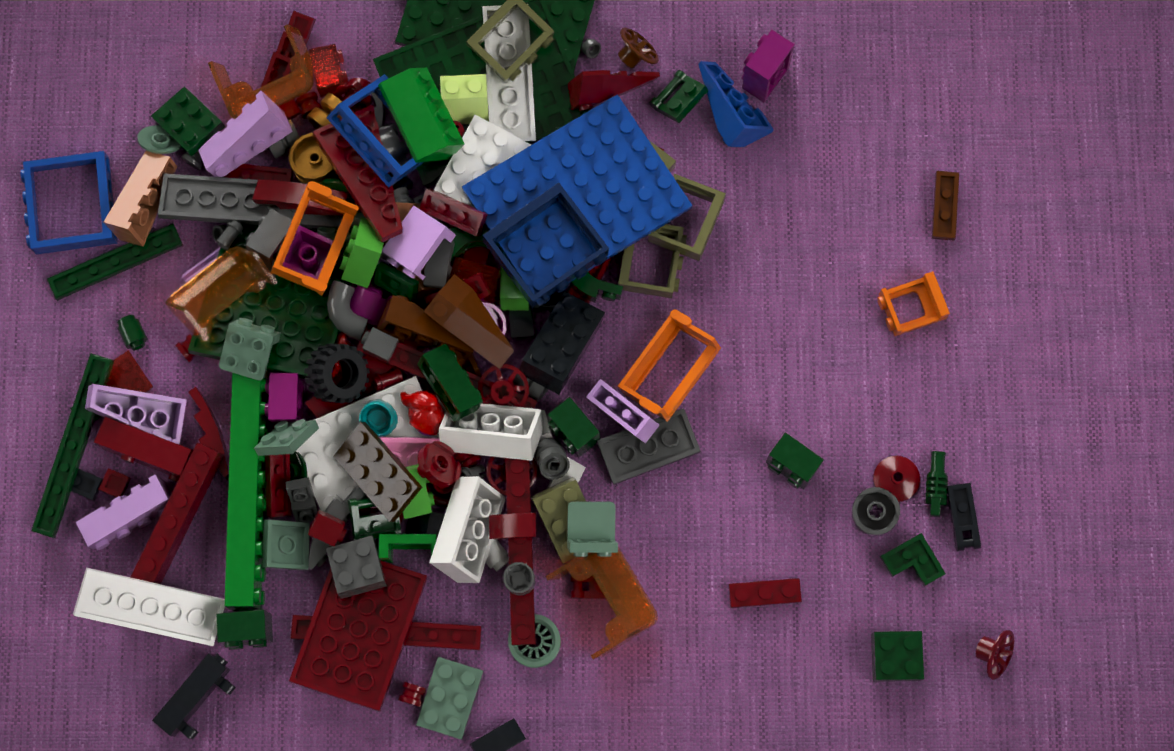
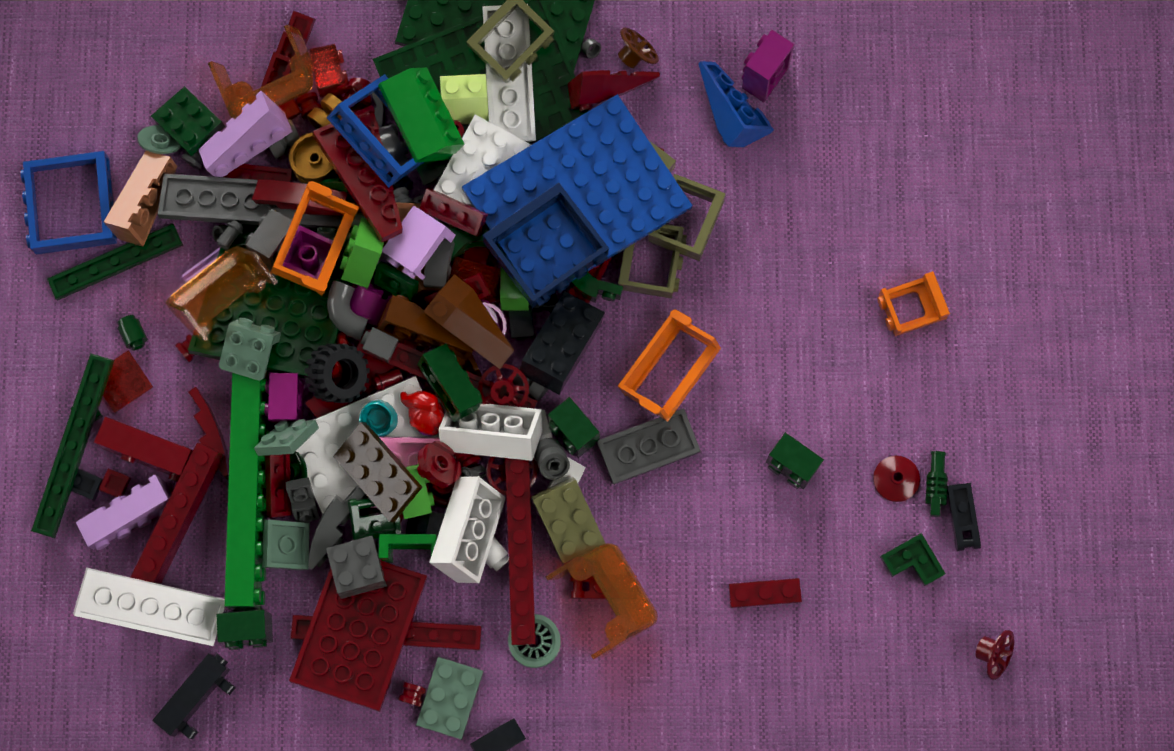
(141, 410): lavender wedge -> none
(327, 528): dark red brick -> none
(512, 526): dark red slope -> none
(519, 578): dark grey wheel -> none
(591, 528): sand green bracket -> none
(622, 411): lavender brick -> none
(683, 100): dark green plate -> none
(887, 518): dark grey brick -> none
(897, 656): dark green brick -> none
(945, 205): reddish brown plate -> none

